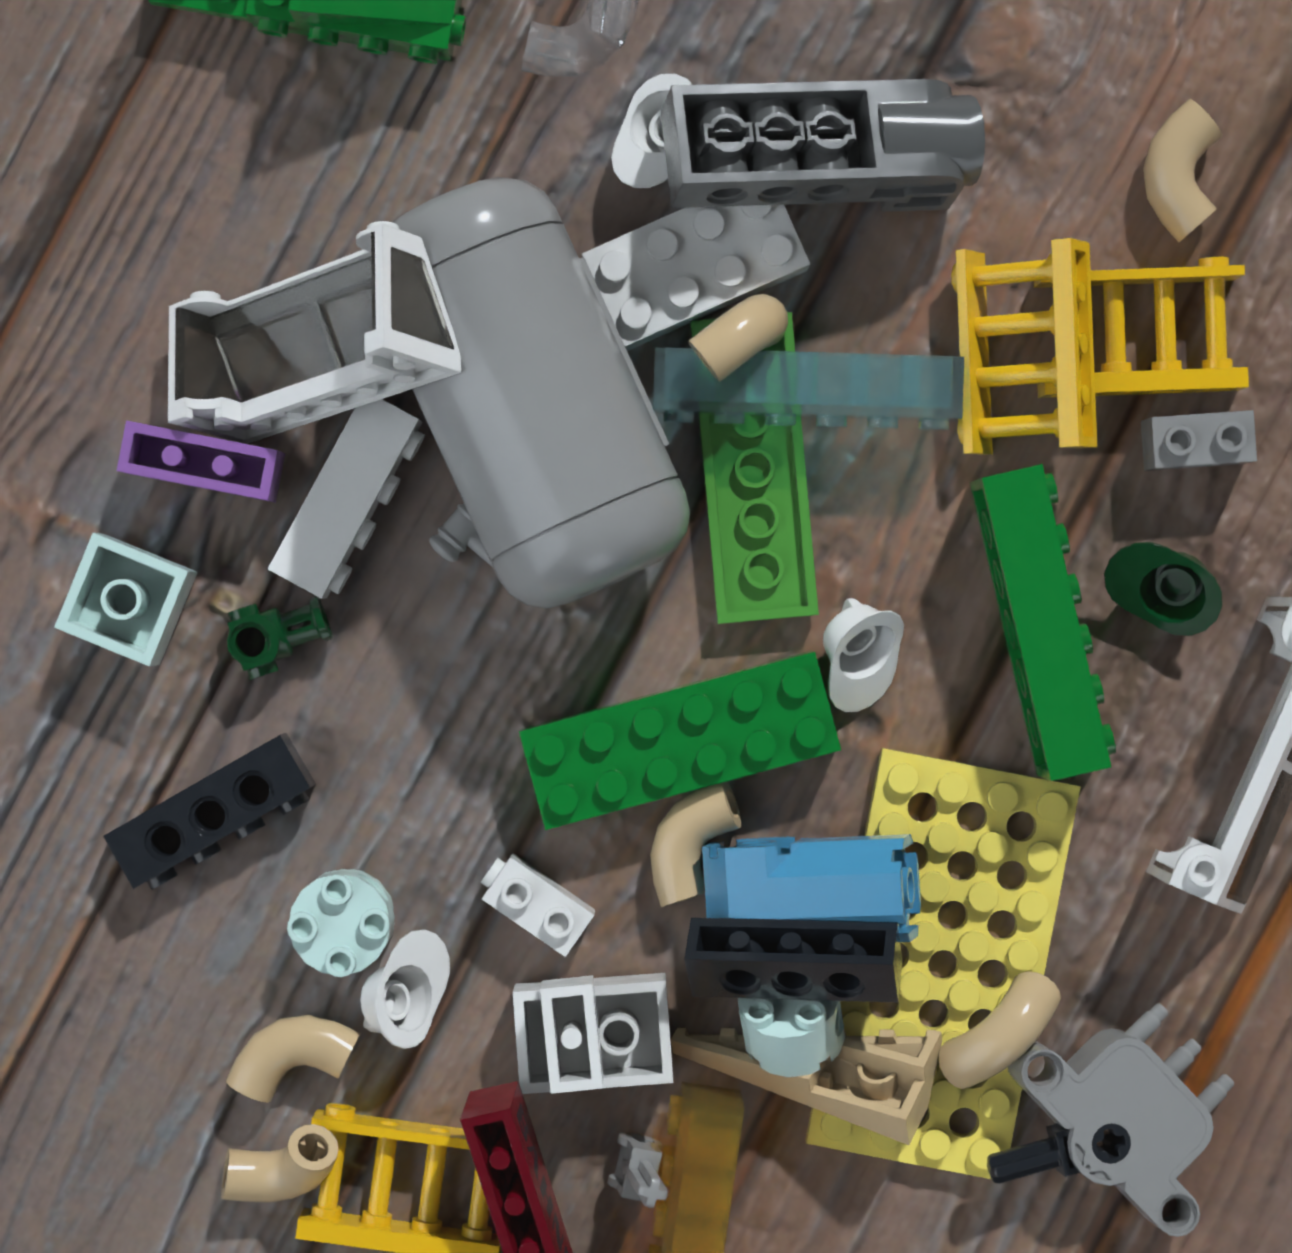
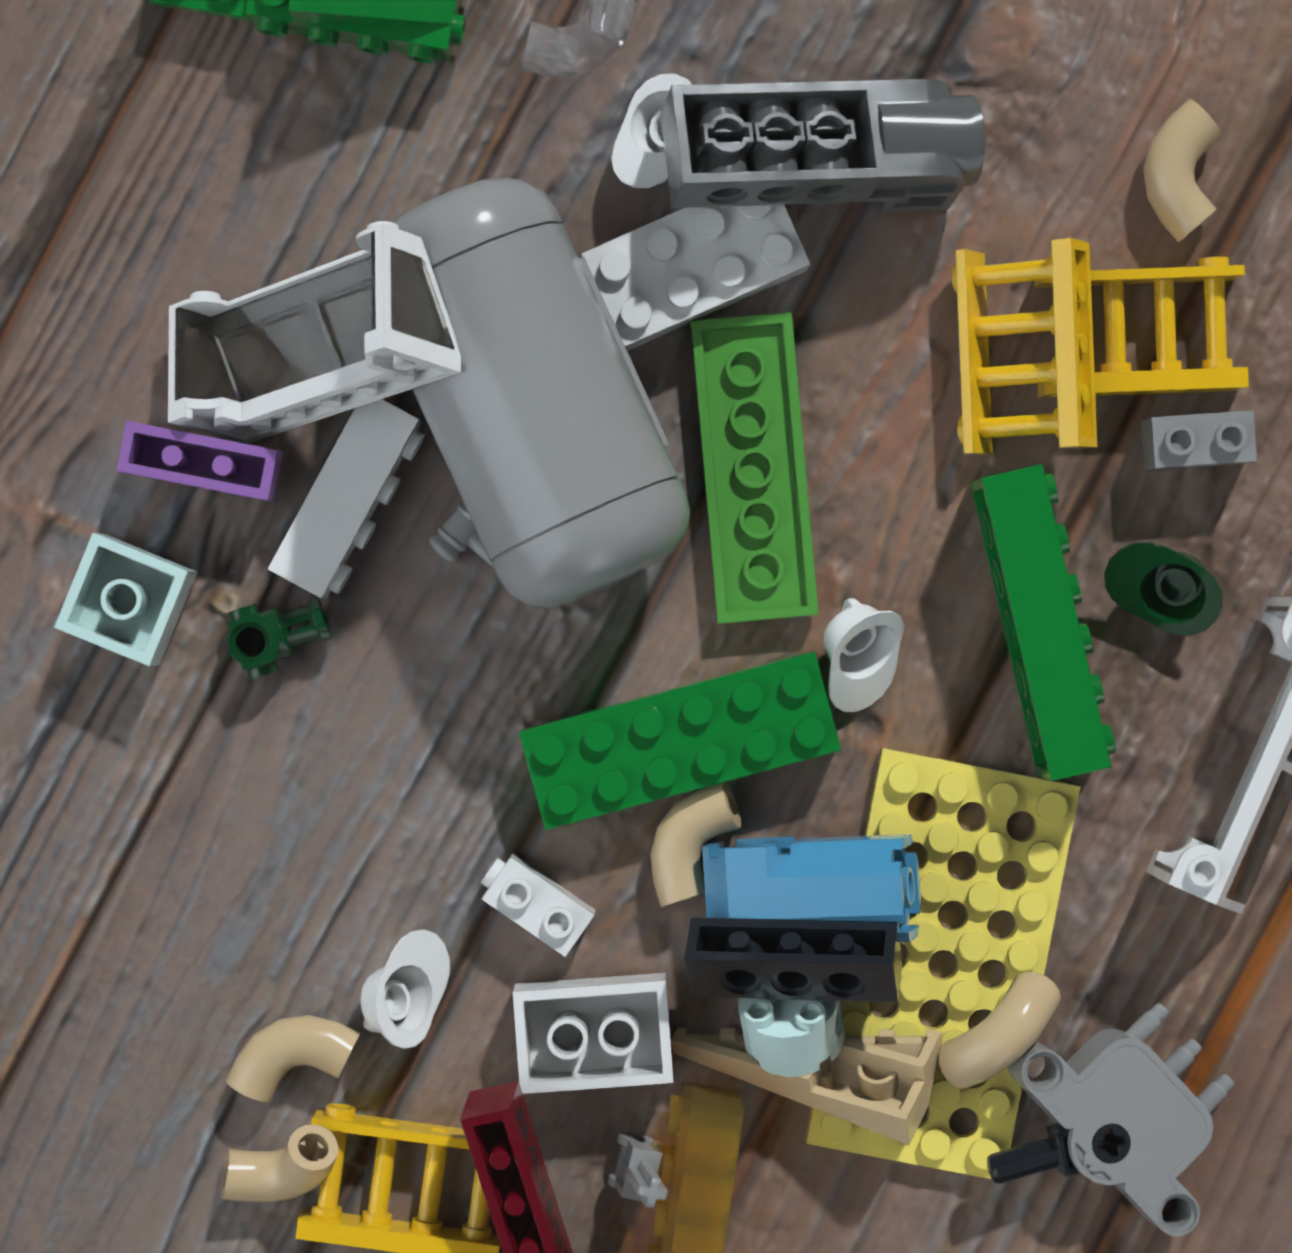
(137, 843): black brick -> none
(341, 922): light aqua brick -> none
(571, 1034): white brick -> none
(740, 334): tan cylinder -> none
(812, 385): clear light blue brick -> none

